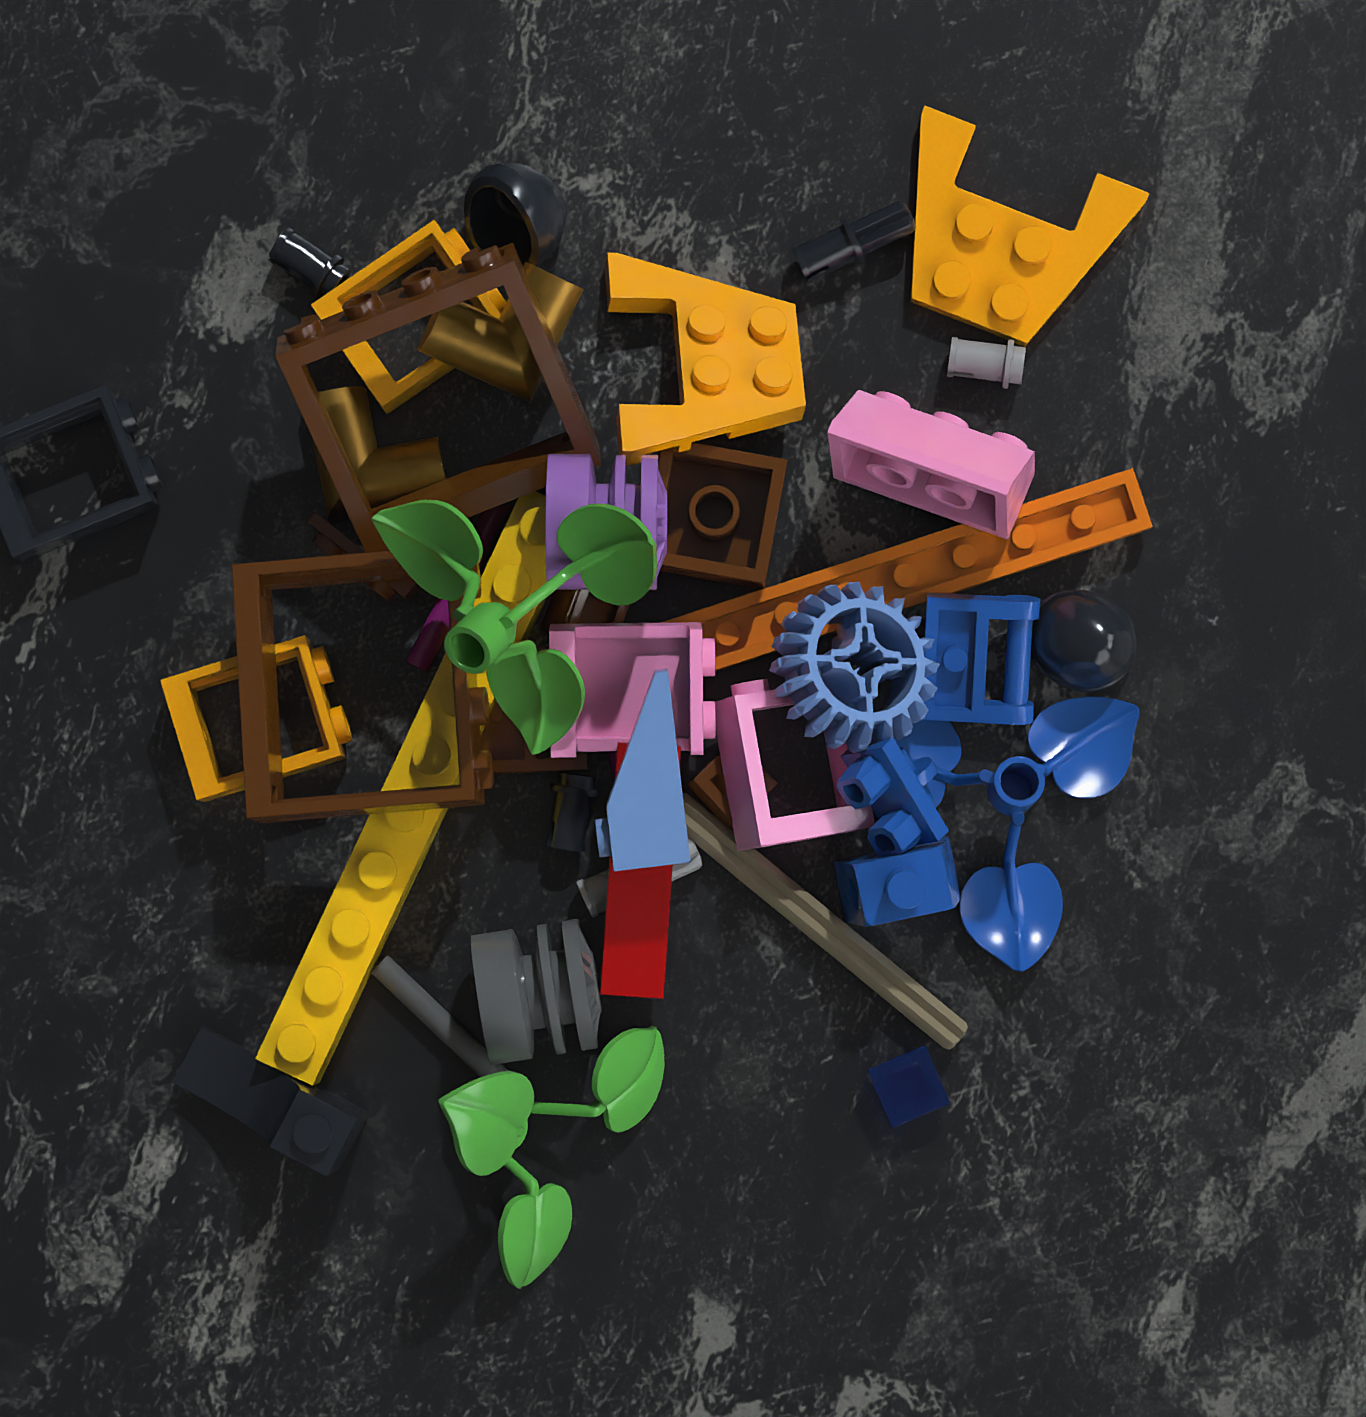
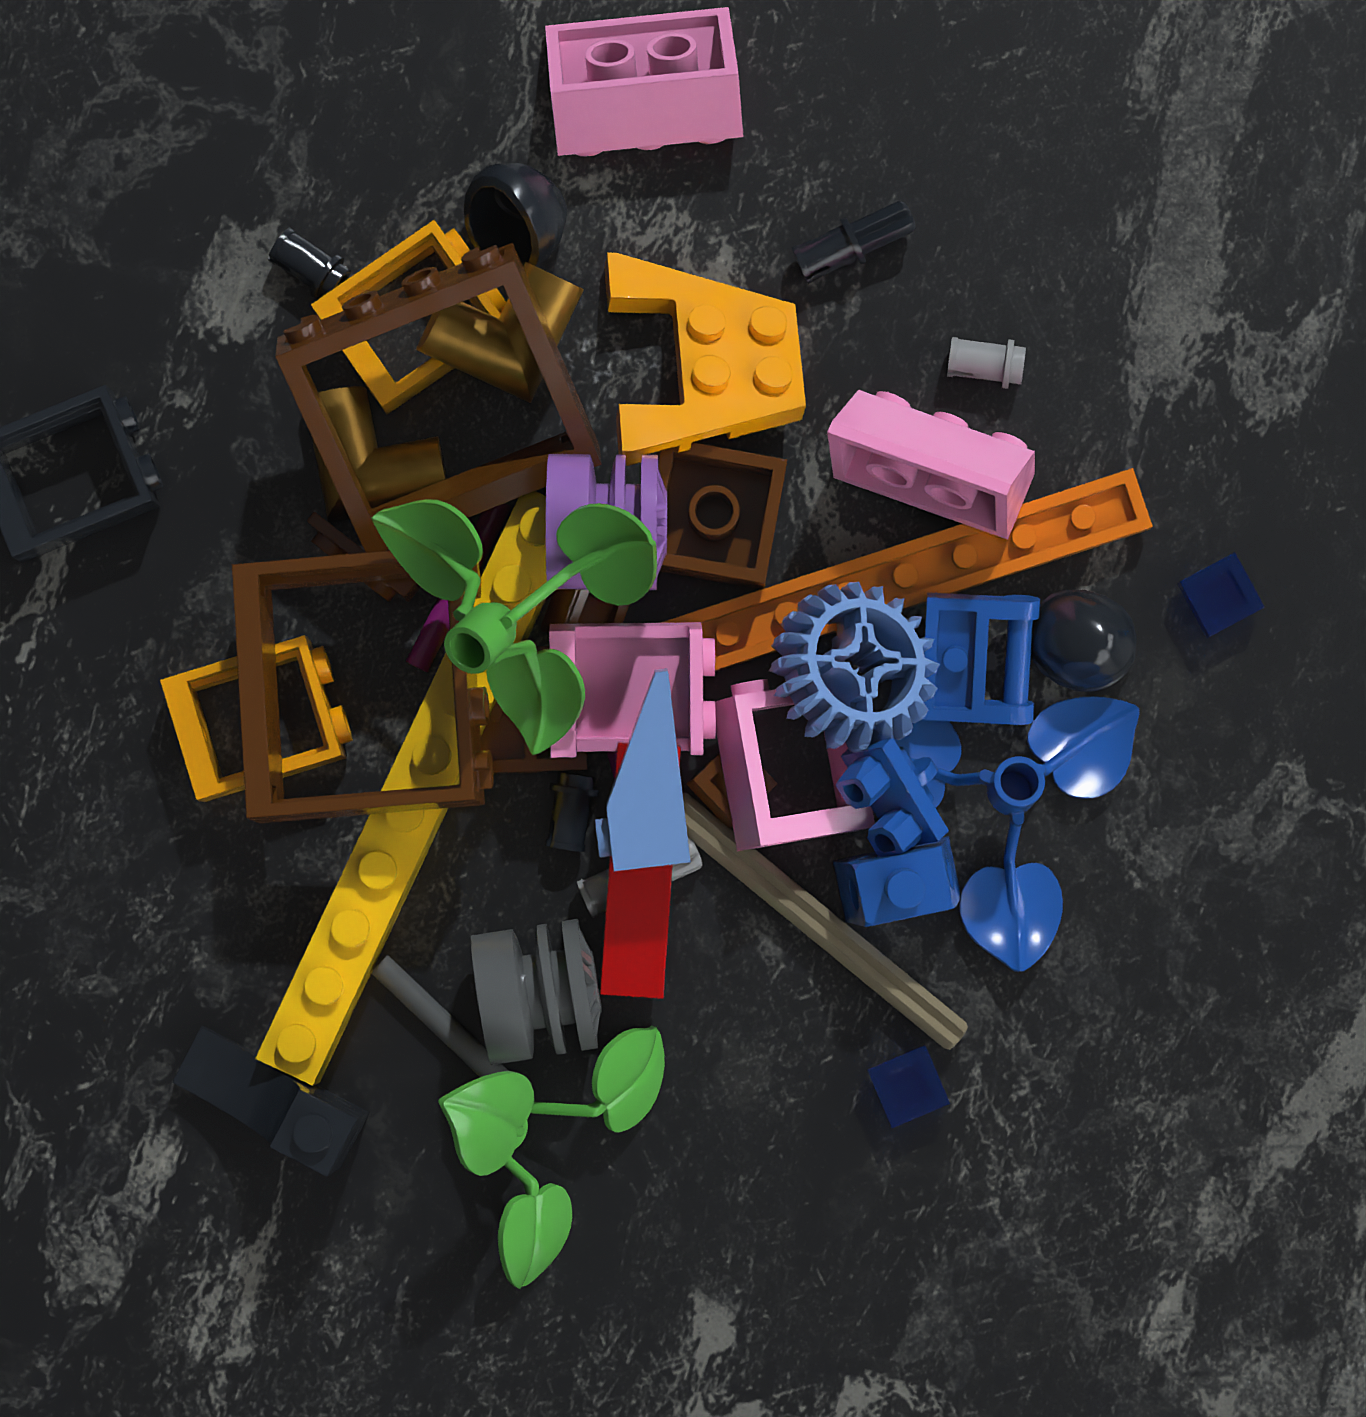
(644, 82): none -> bright pink slope
(994, 261): light orange wing -> none
(1220, 595): none -> clear blue plate

